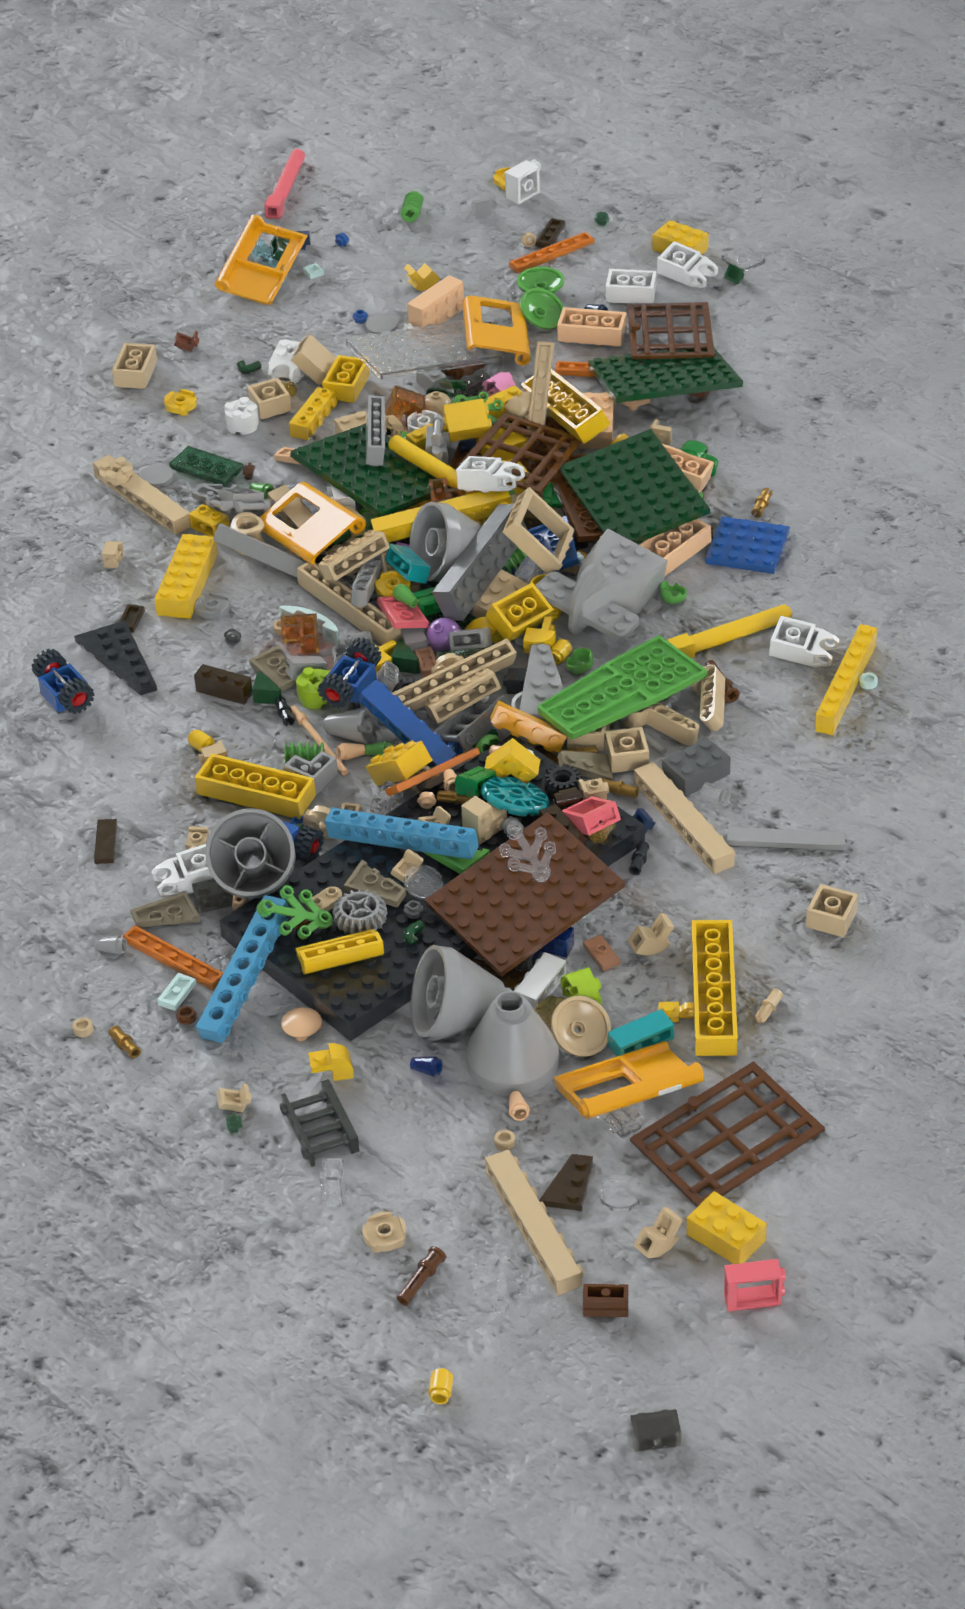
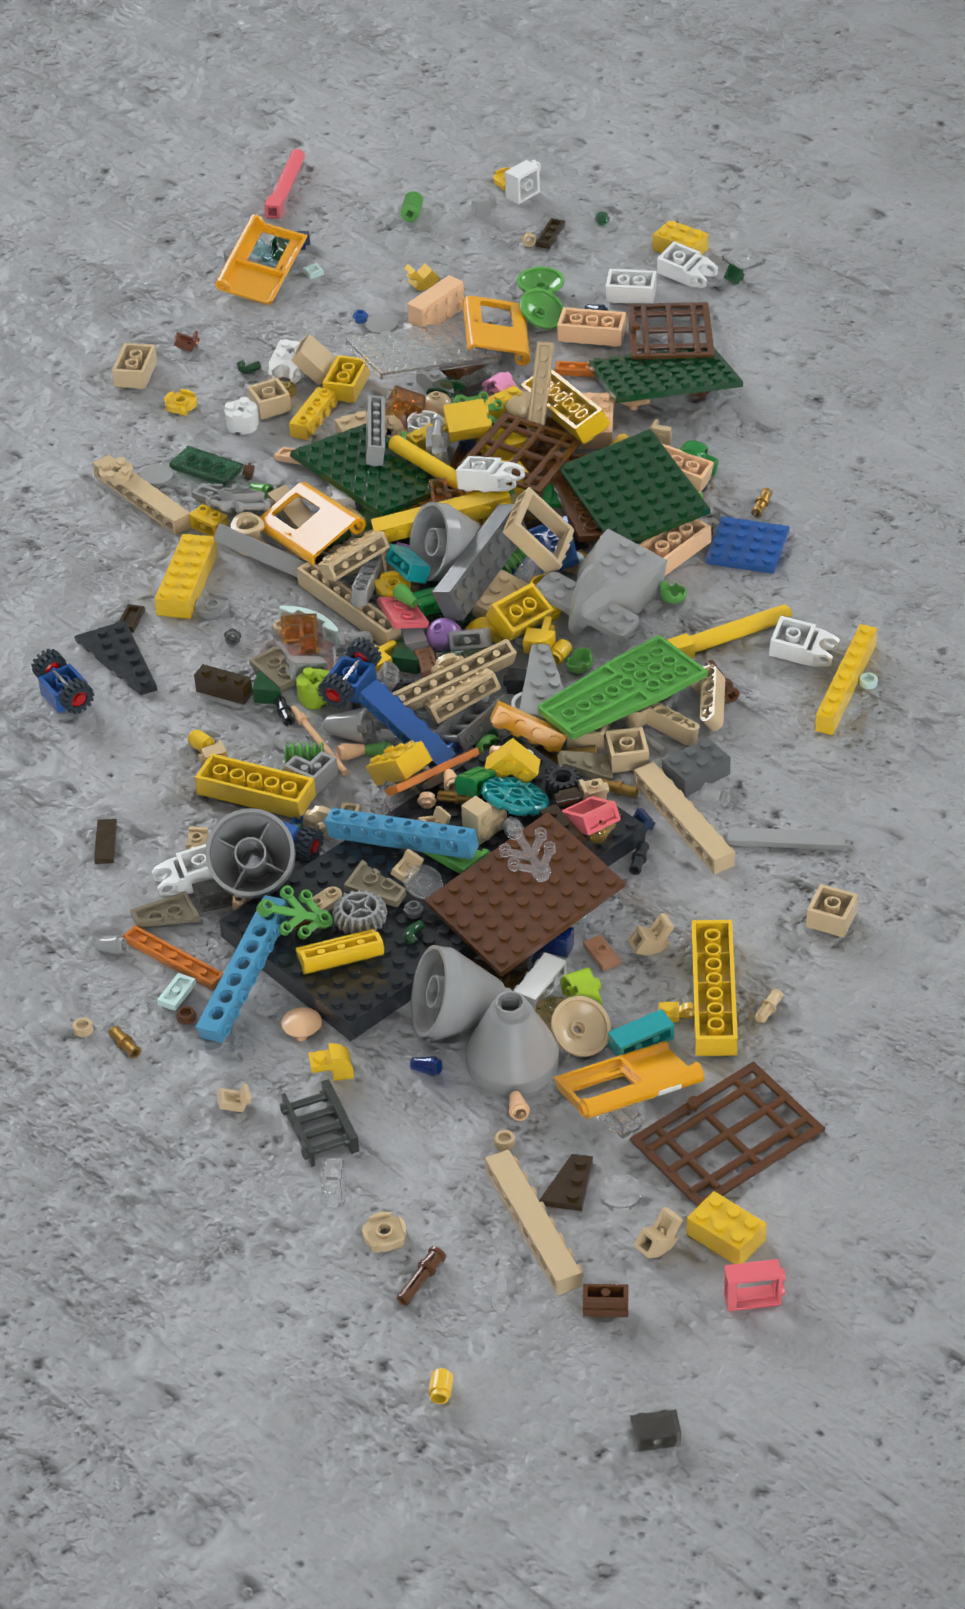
(112, 554): tan brick -> none
(233, 1122): clear green plate -> none
(341, 239): blue plate -> none
(551, 252): orange tile -> none

